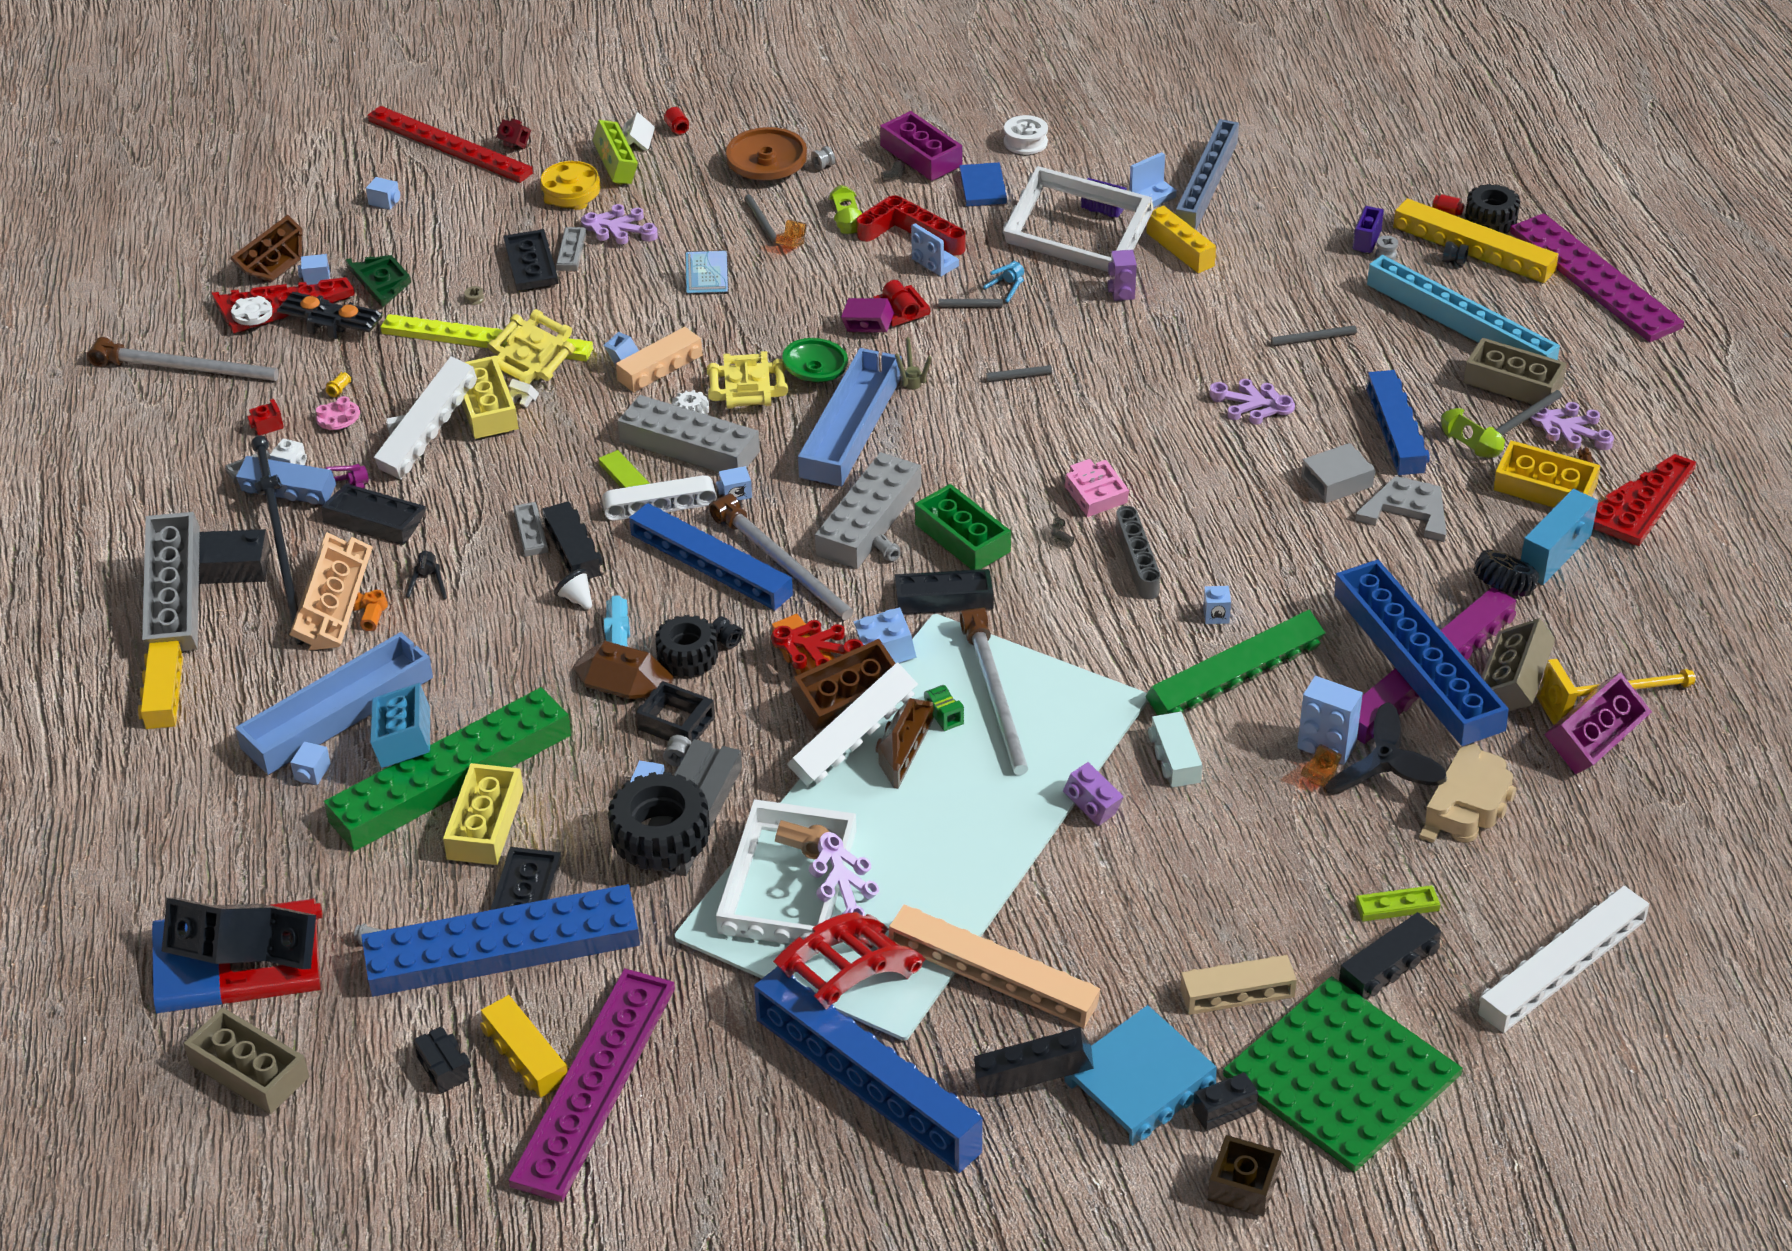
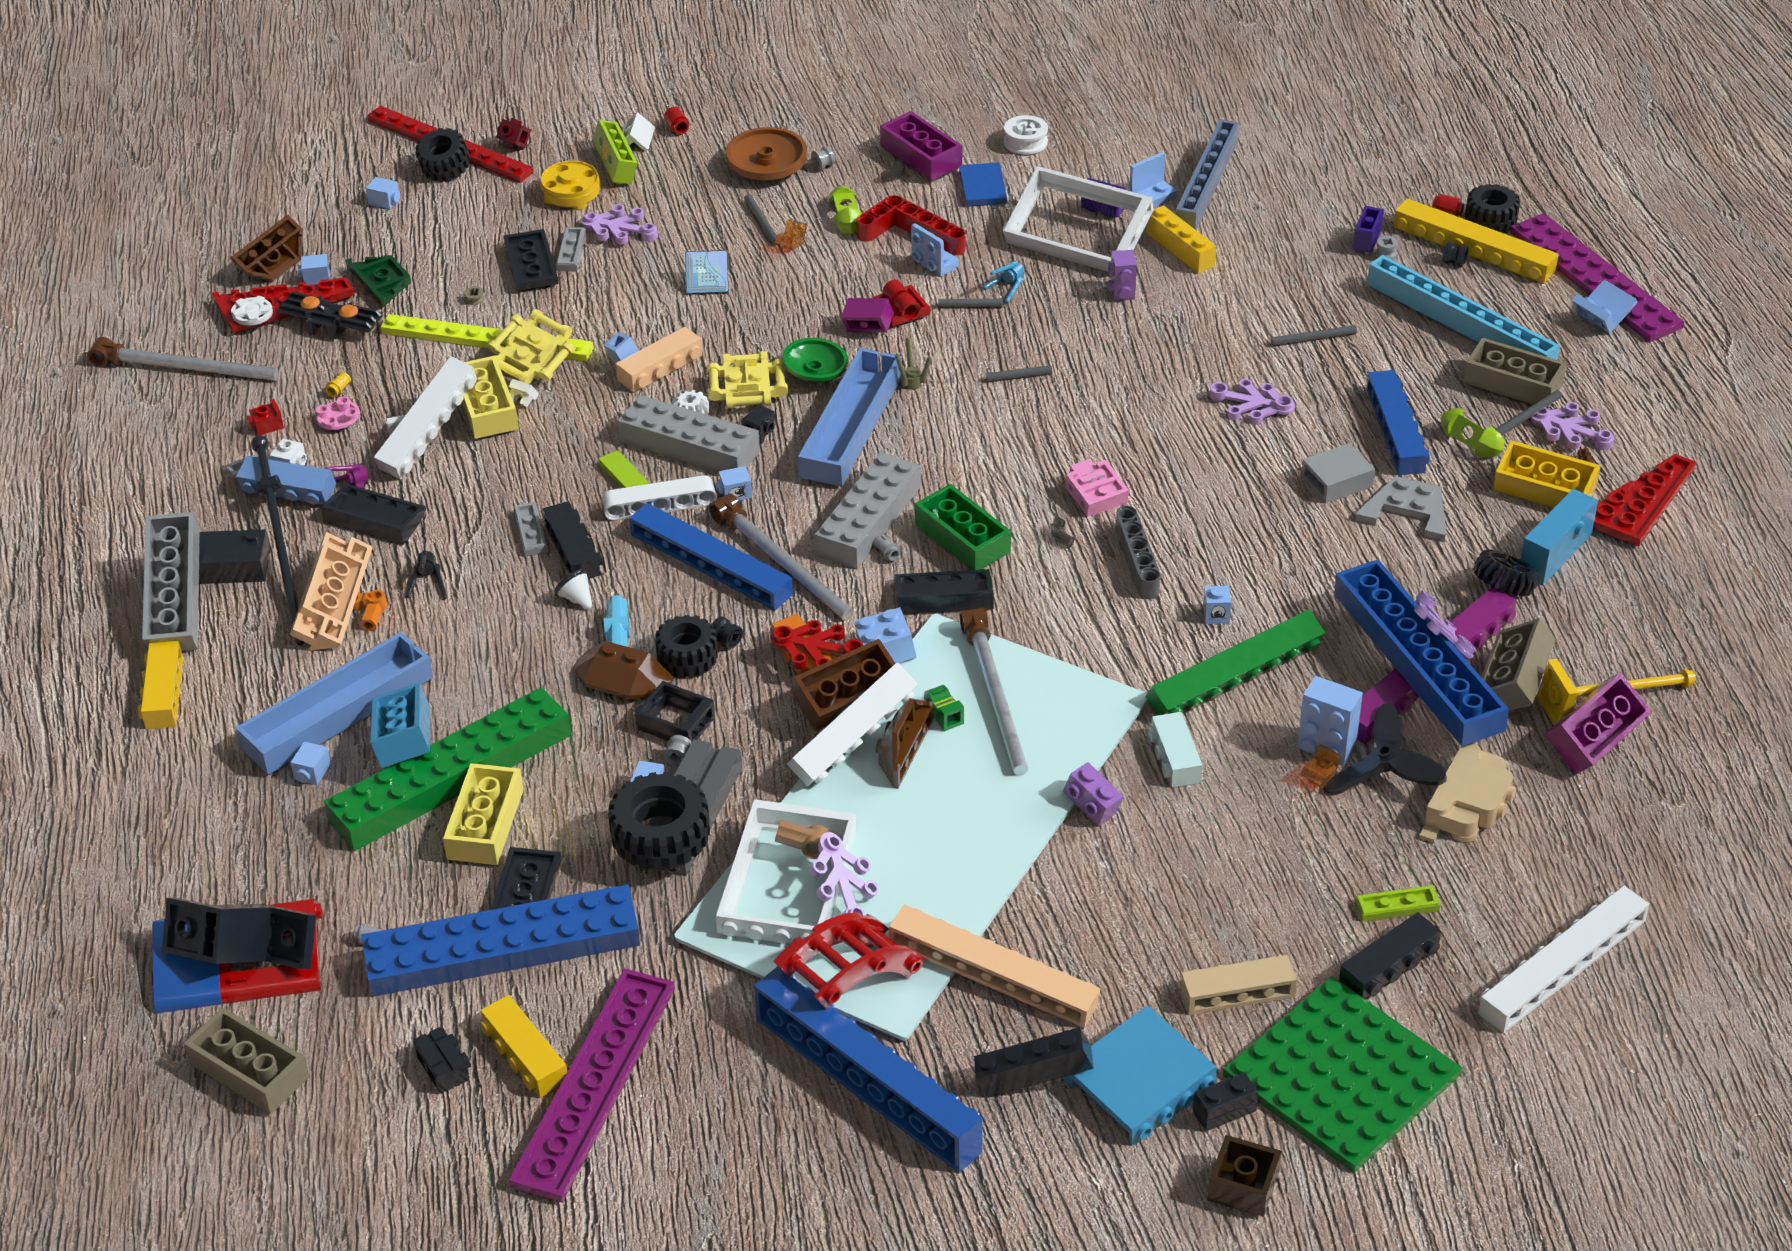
(442, 154): none -> black tyre
(761, 420): none -> black brick
(1437, 625): none -> lavender plant
(1605, 306): none -> light blue bracket

